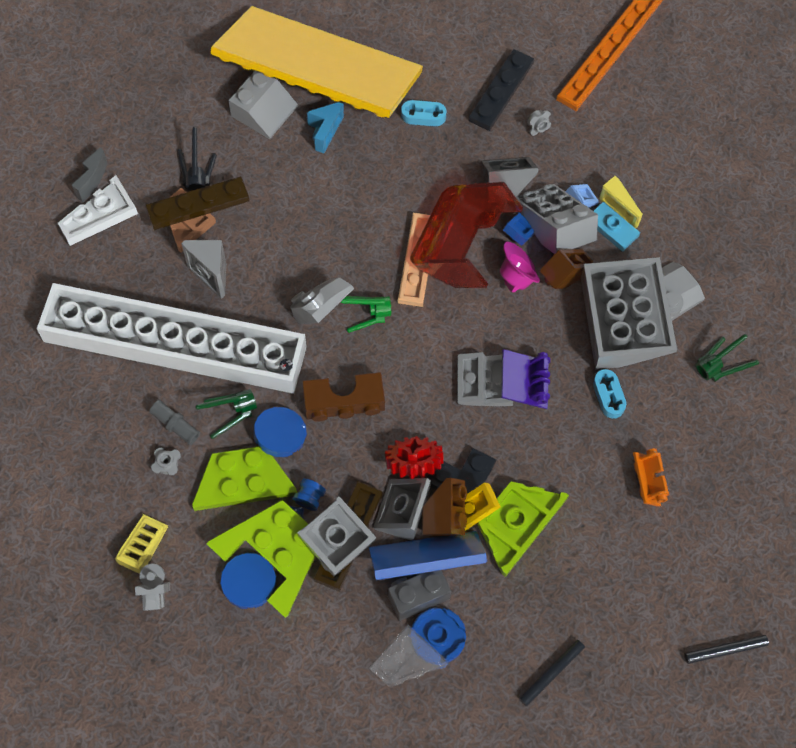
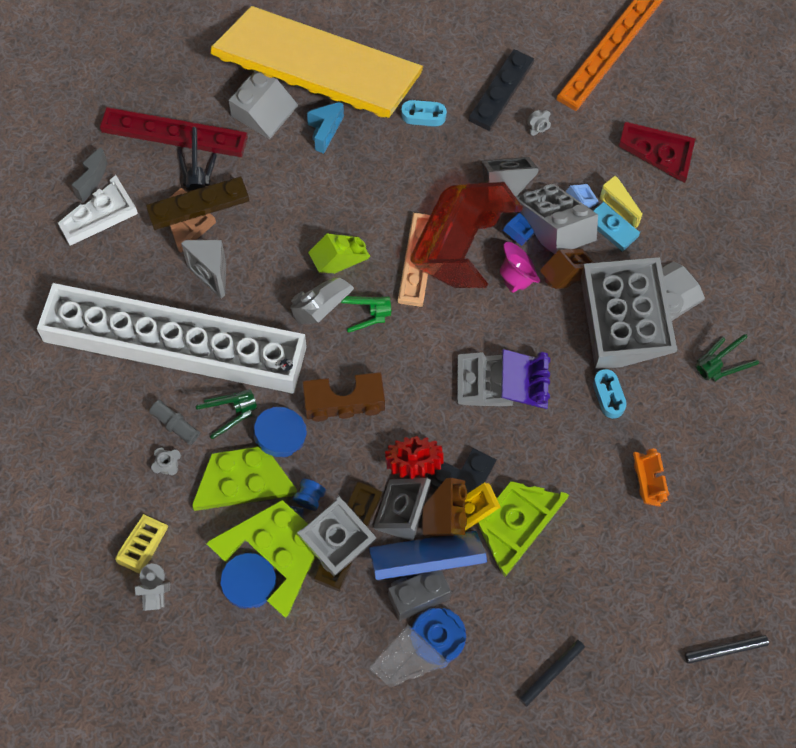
(173, 132): none -> dark red plate
(338, 252): none -> lime slope
(659, 148): none -> dark red wing

